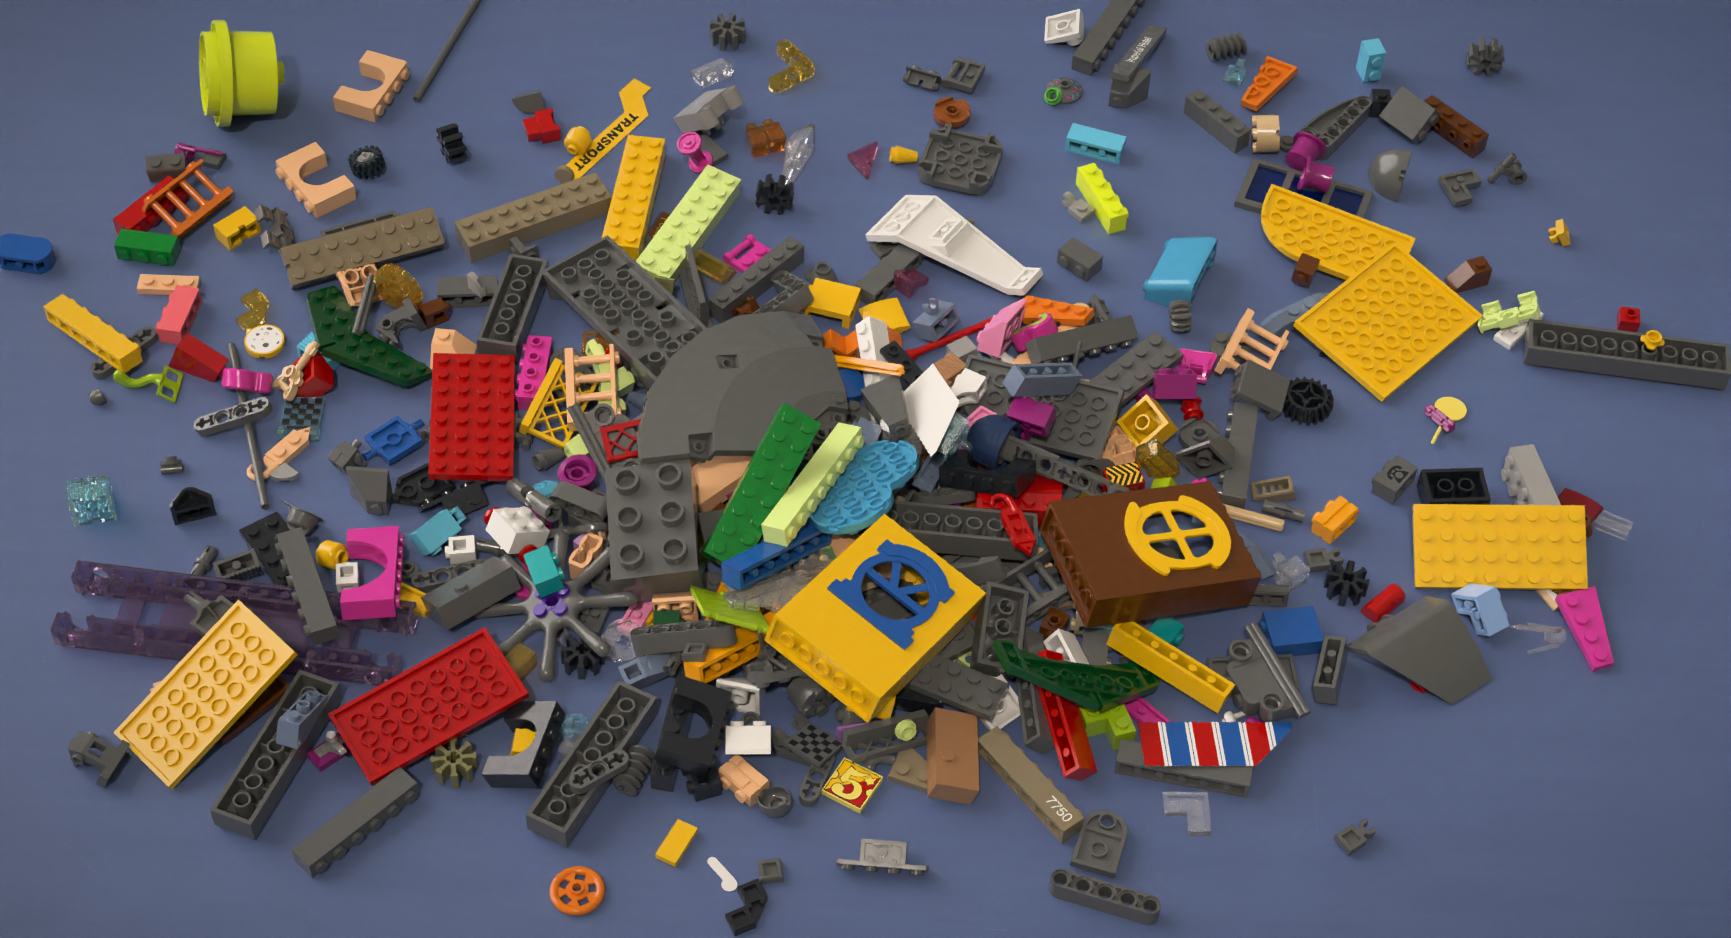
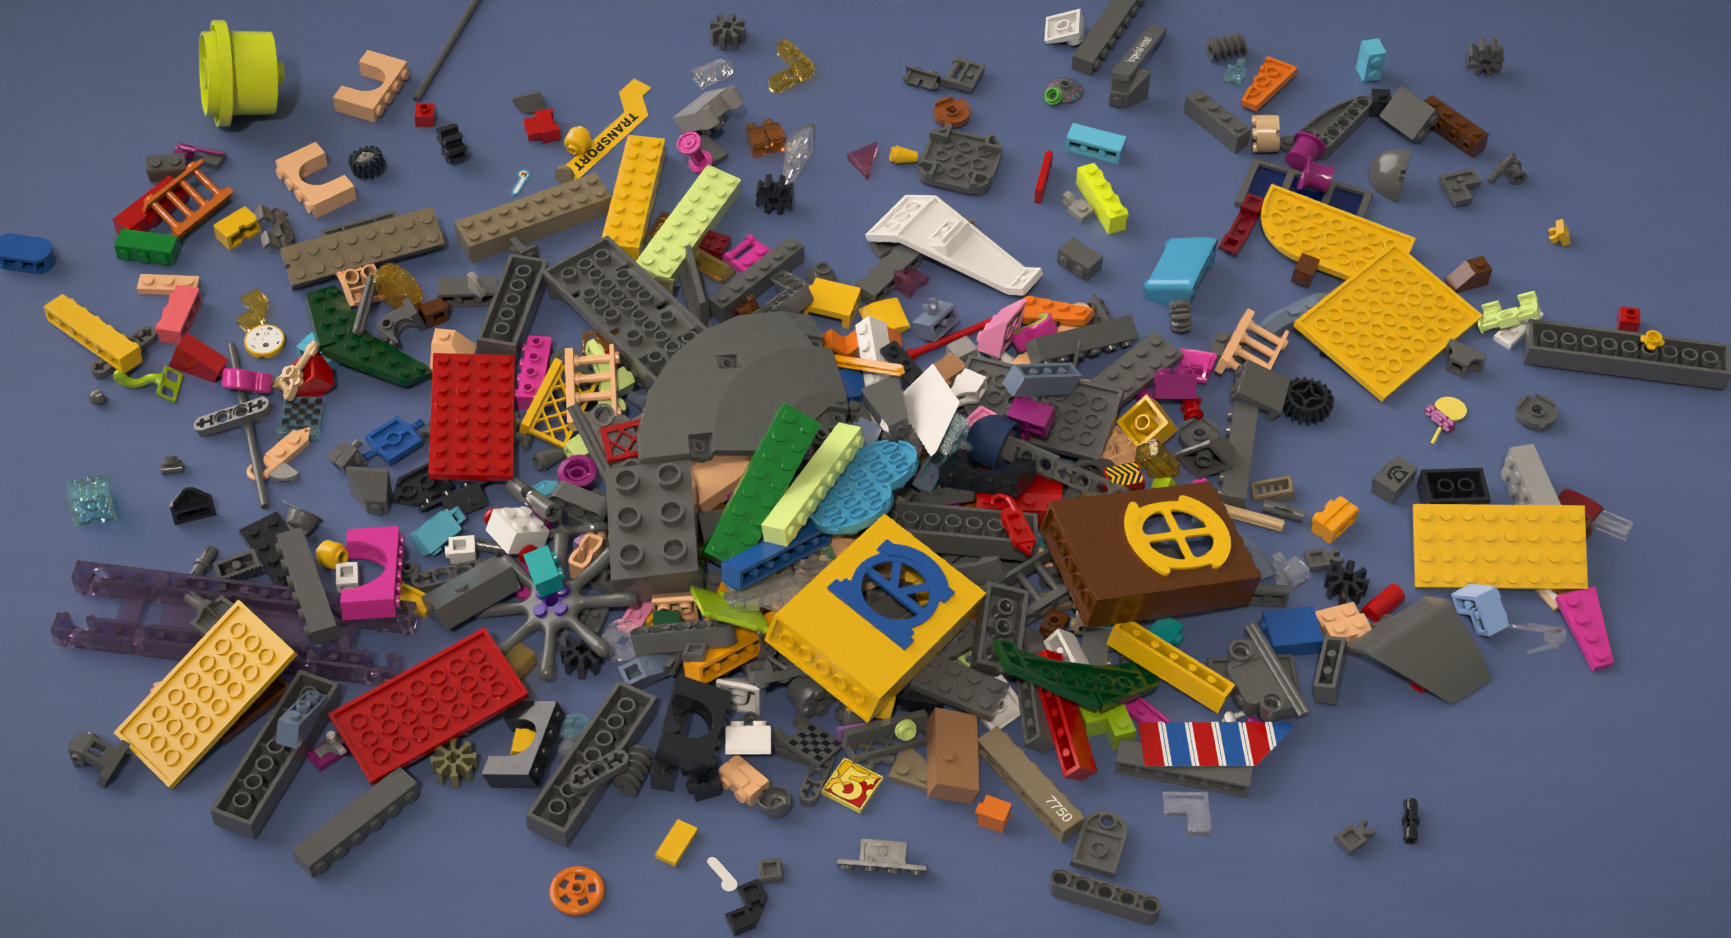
(425, 115): none -> red plate
(523, 176): none -> dark azure sticker
(716, 244): none -> dark red piece
(993, 813): none -> orange brick
(1043, 177): none -> red tile
(1243, 225): none -> dark red slope
(1343, 622): none -> light nougat plate
(1410, 821): none -> black pin
(1463, 359): none -> dark grey brick
(1535, 421): none -> dark grey plate

